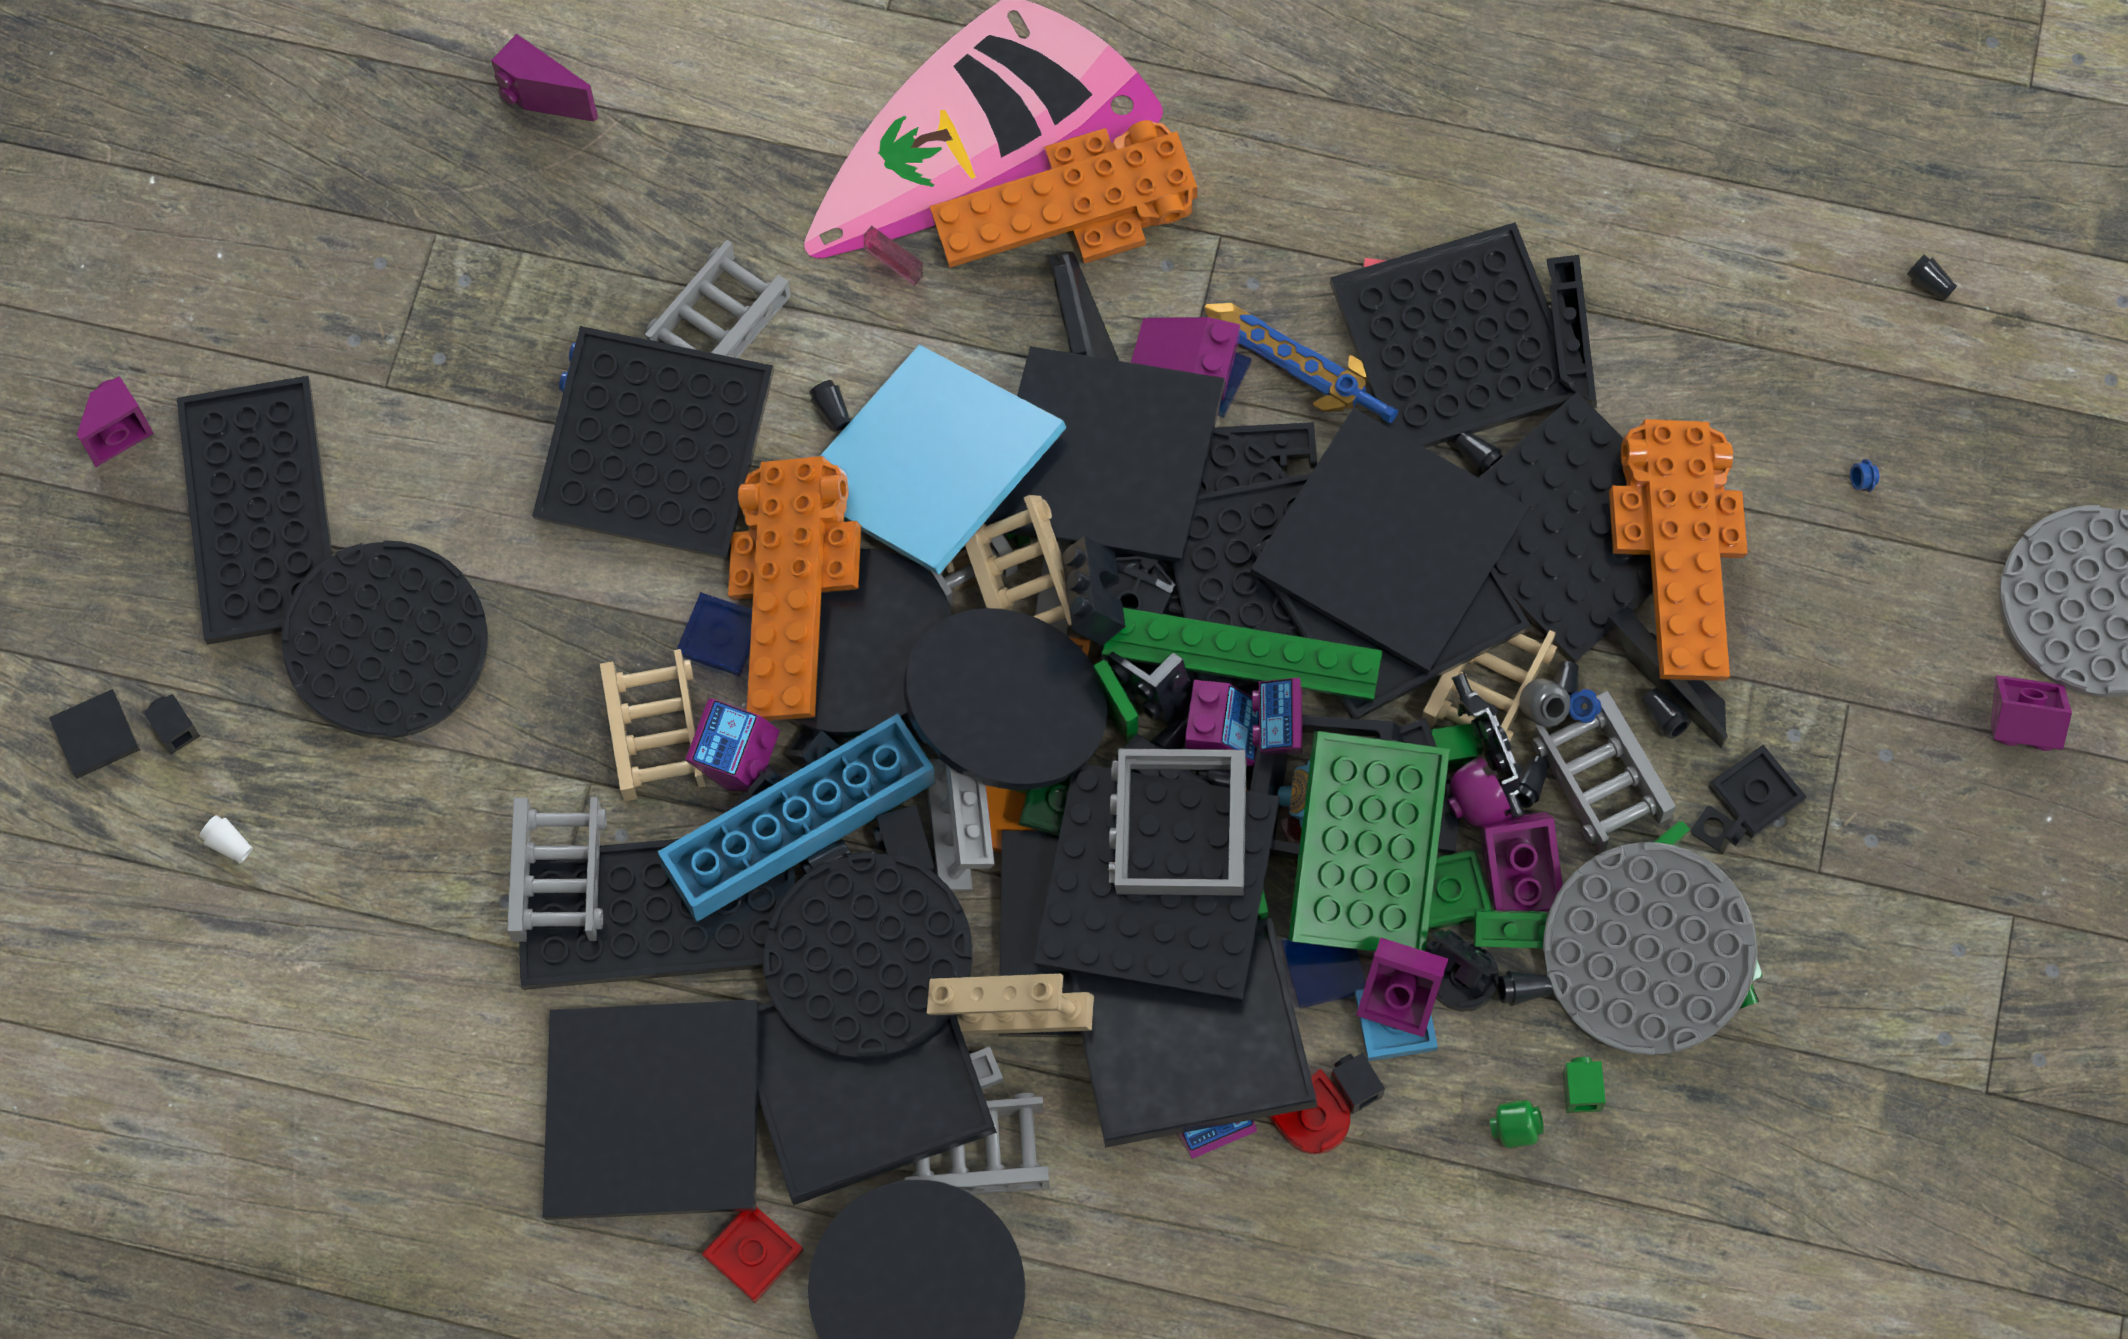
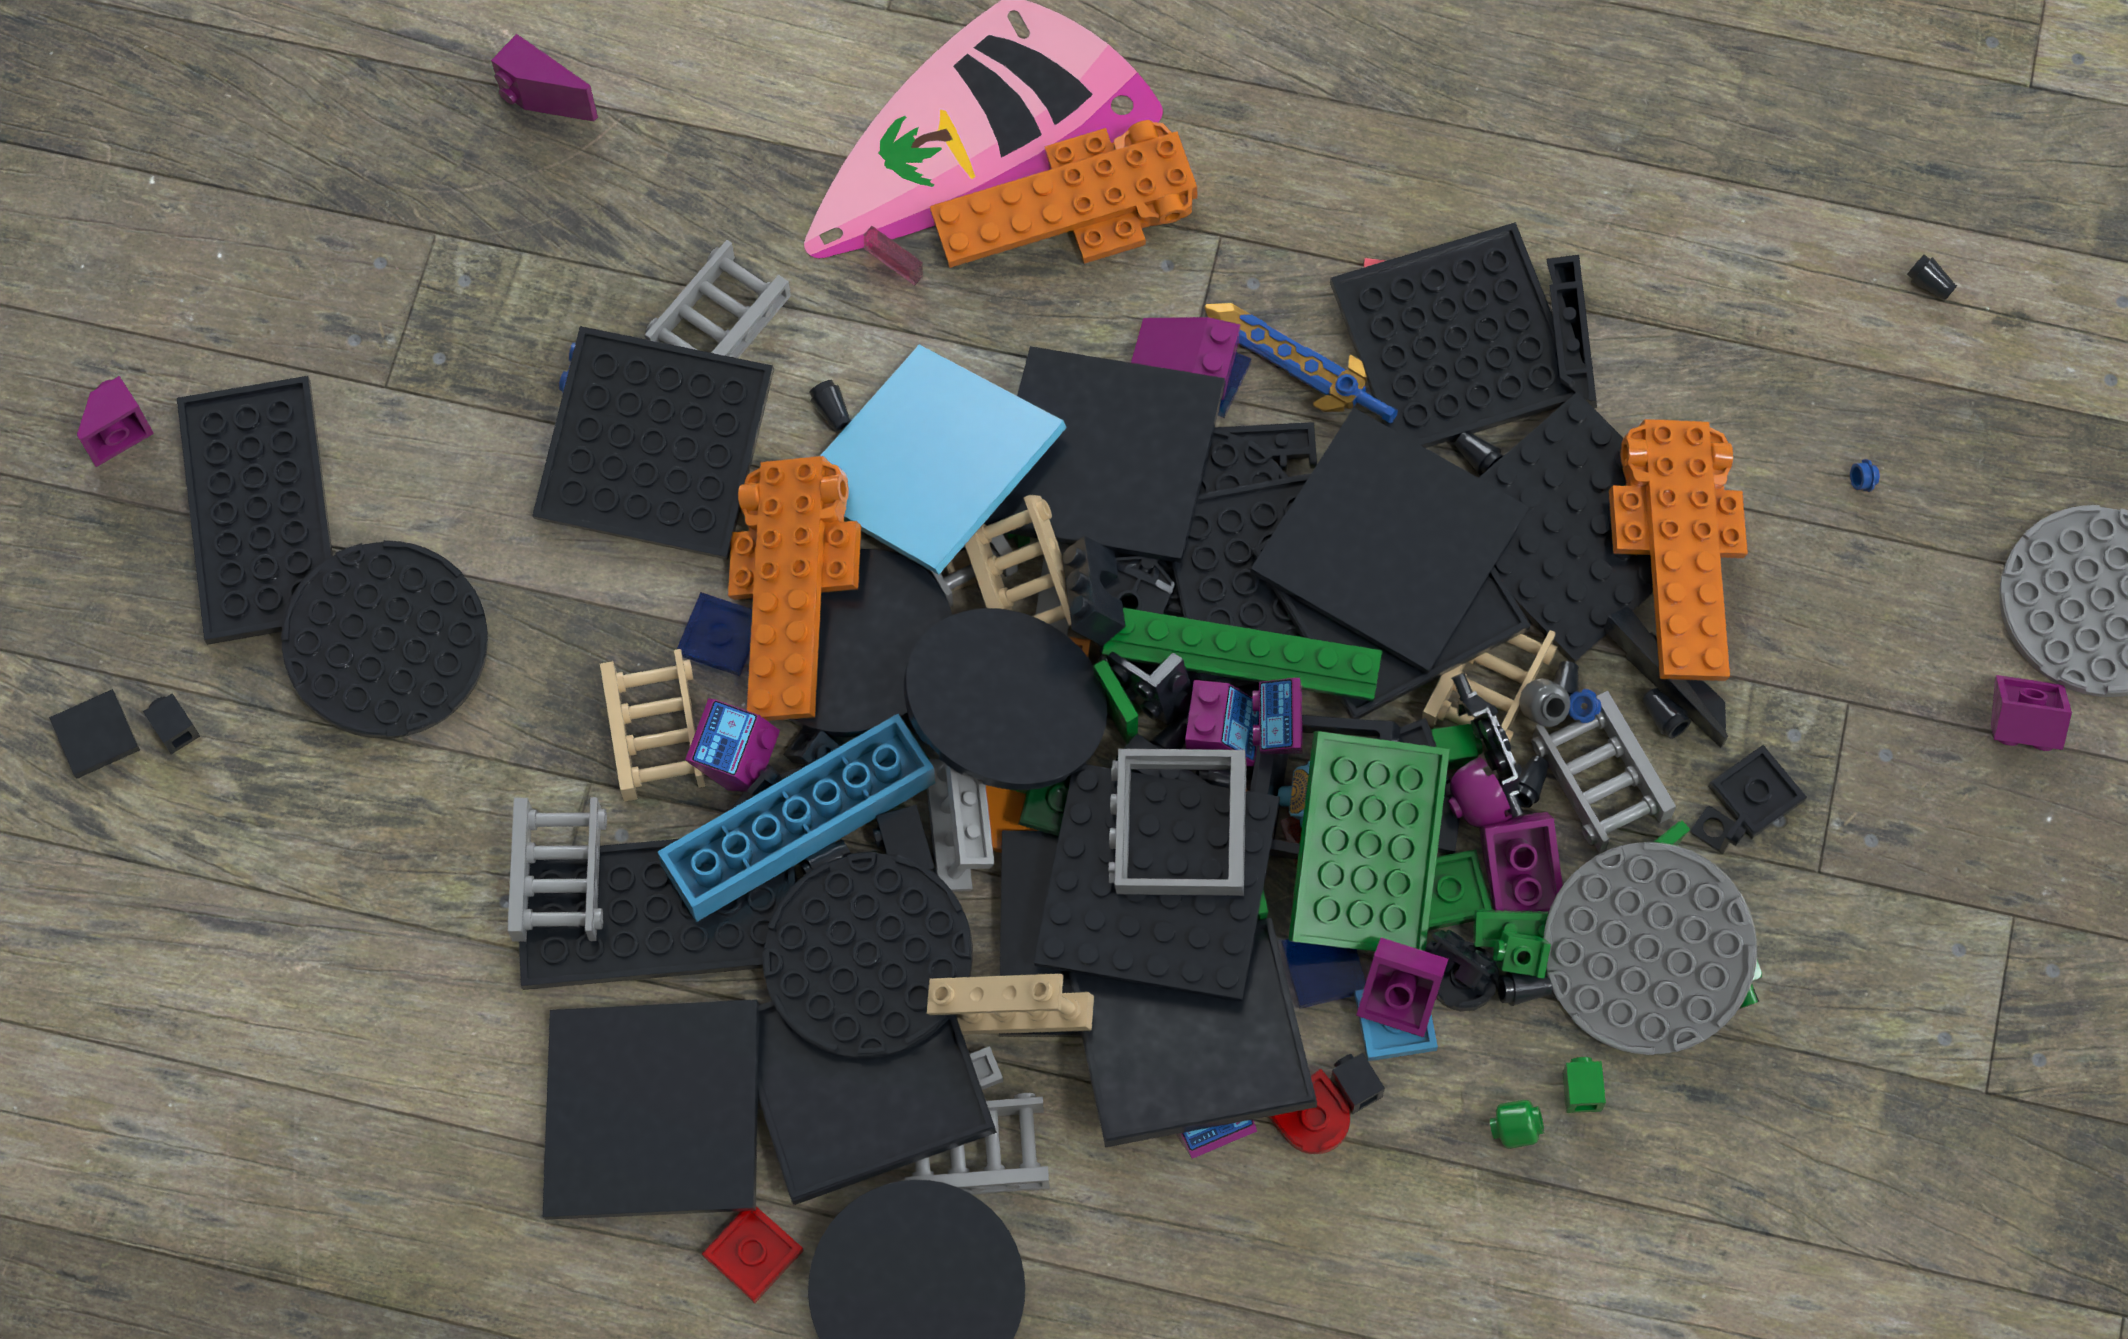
(225, 839): white cone -> none
(1079, 312): black wedge -> none
(1512, 944): none -> green brick

